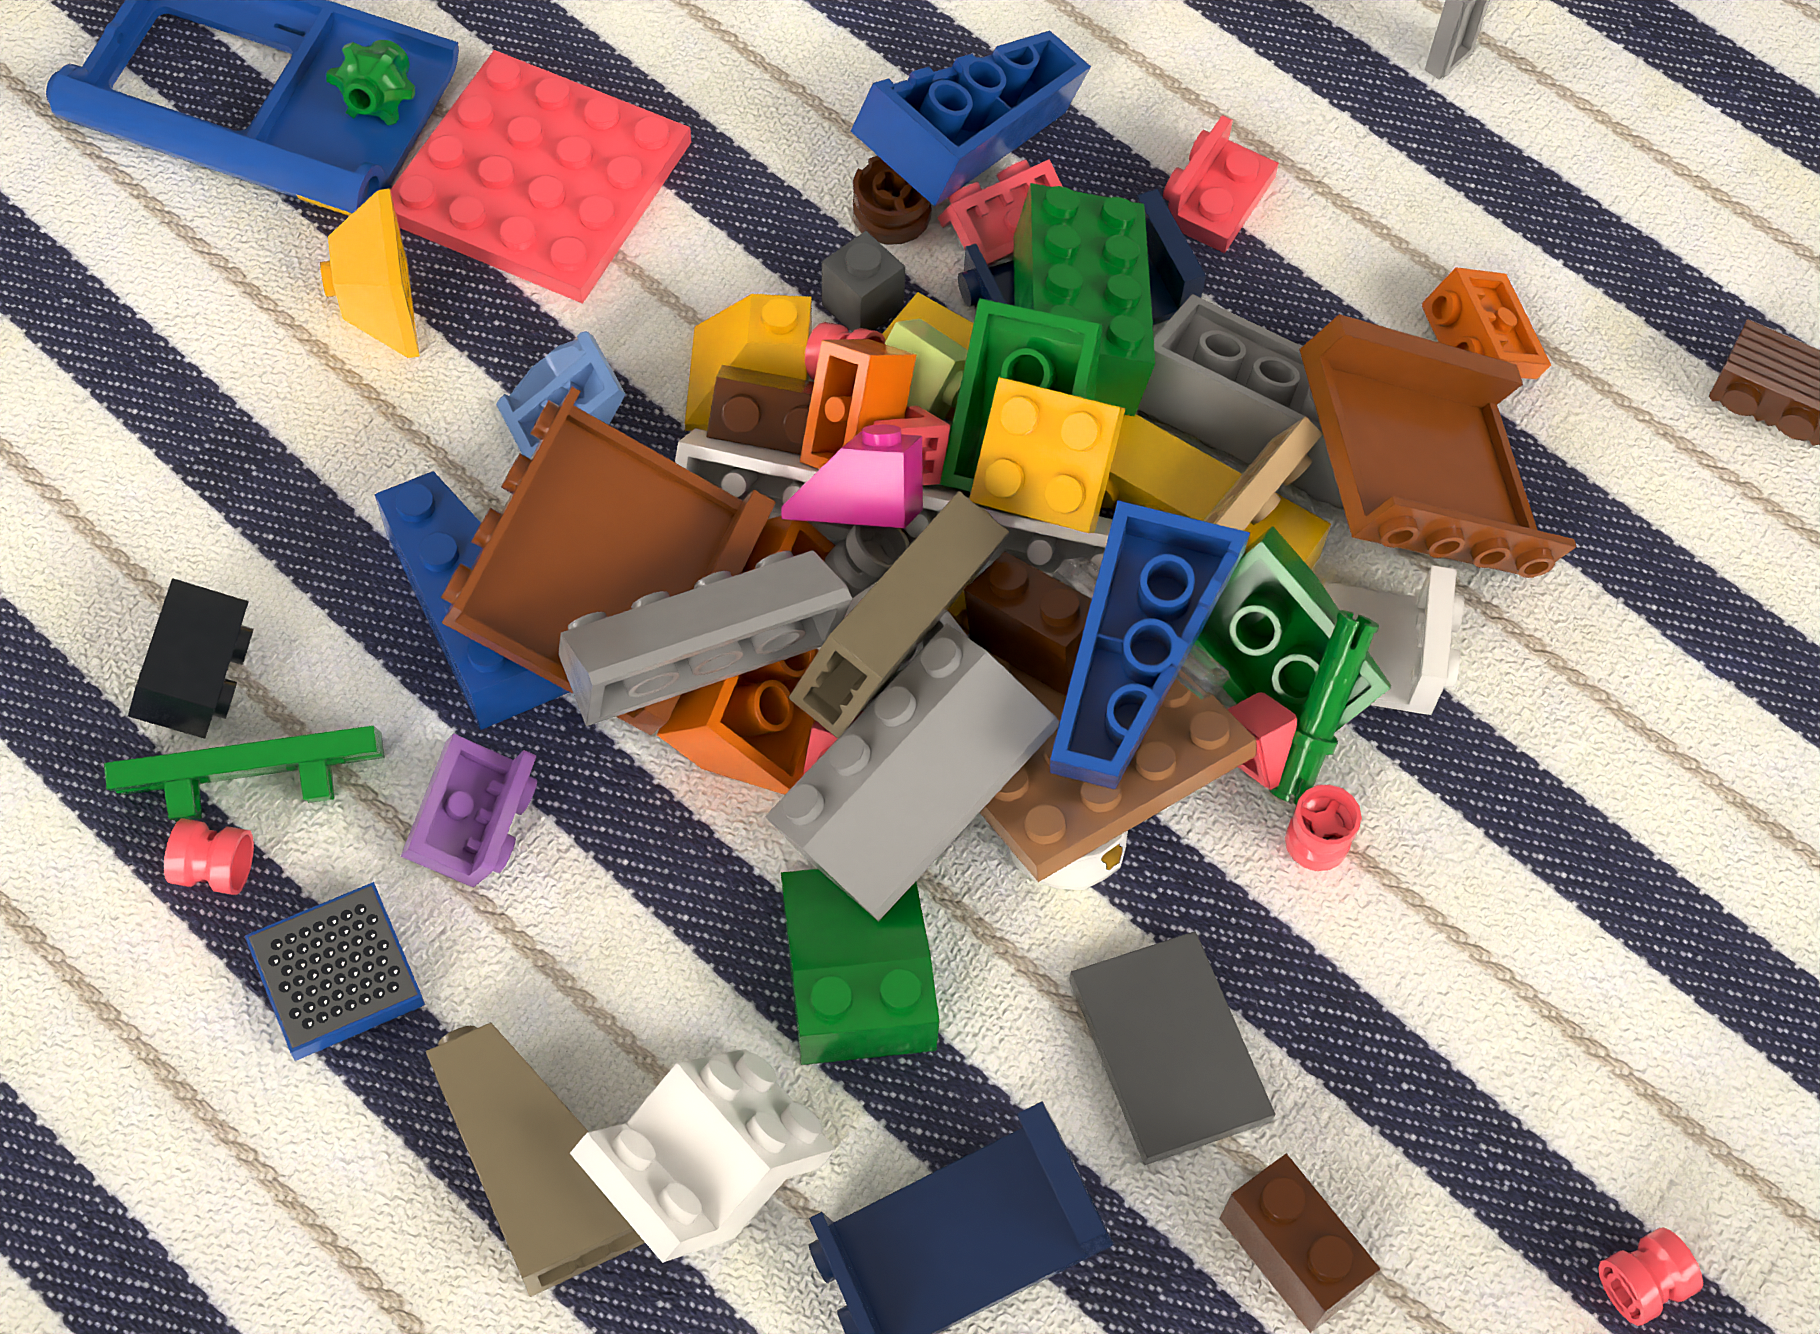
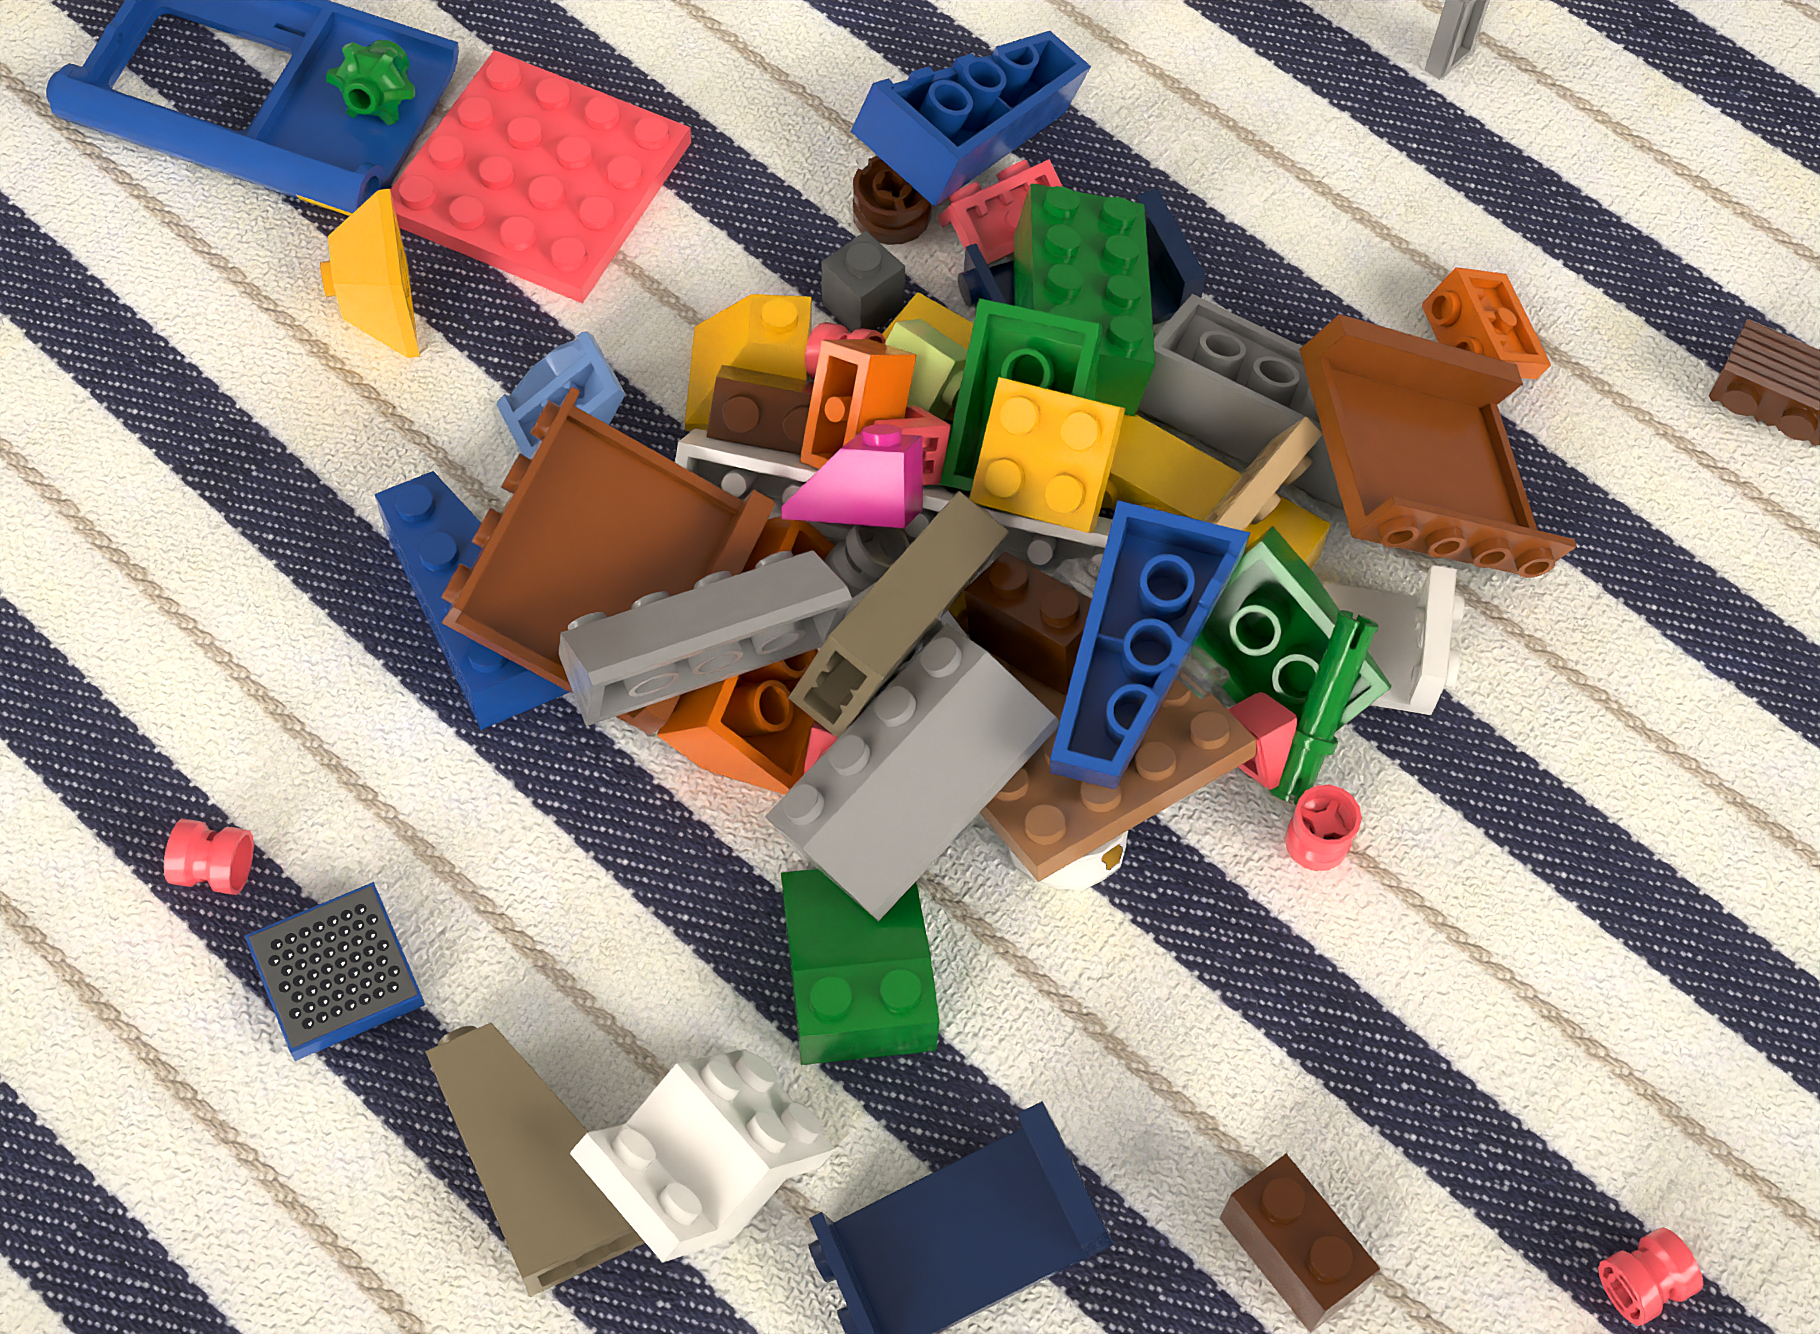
(185, 771): green hinge -> none
(189, 658): black brick -> none
(470, 811): medium lavender bracket -> none
(1171, 1048): dark grey tile -> none
(1218, 187): coral bracket -> none

